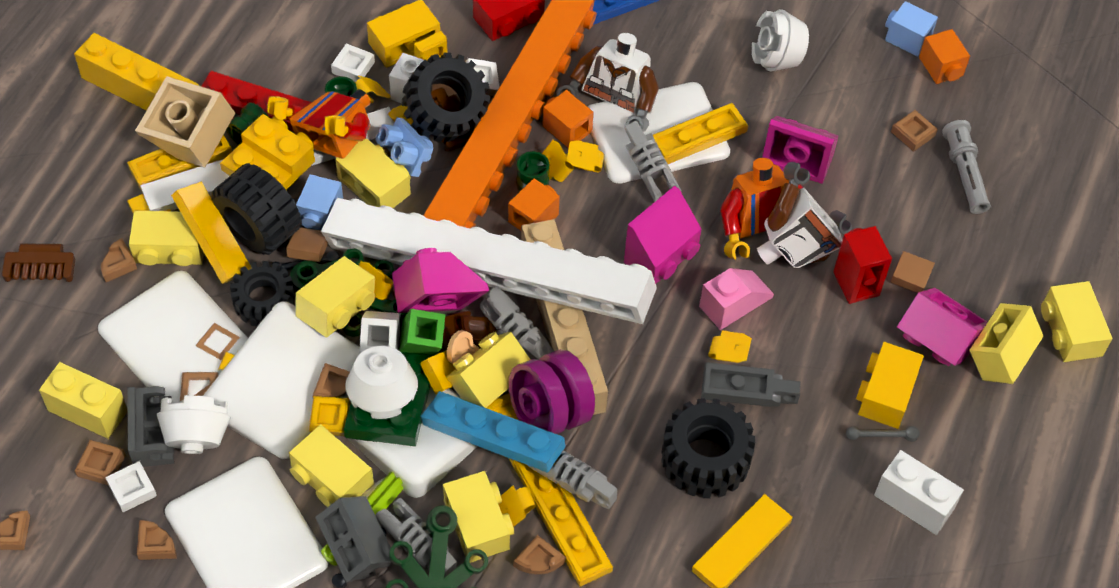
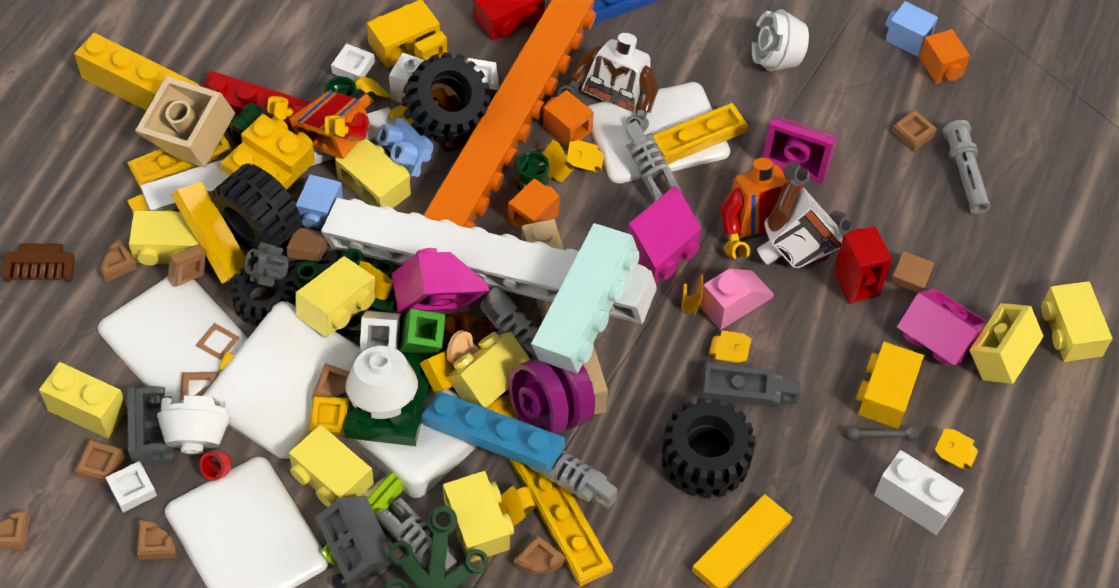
(186, 265): none -> medium nougat tile
(212, 469): none -> red hinge
(266, 264): none -> dark grey gear
(586, 298): none -> light aqua brick
(692, 303): none -> yellow piece
(959, 452): none -> yellow piece

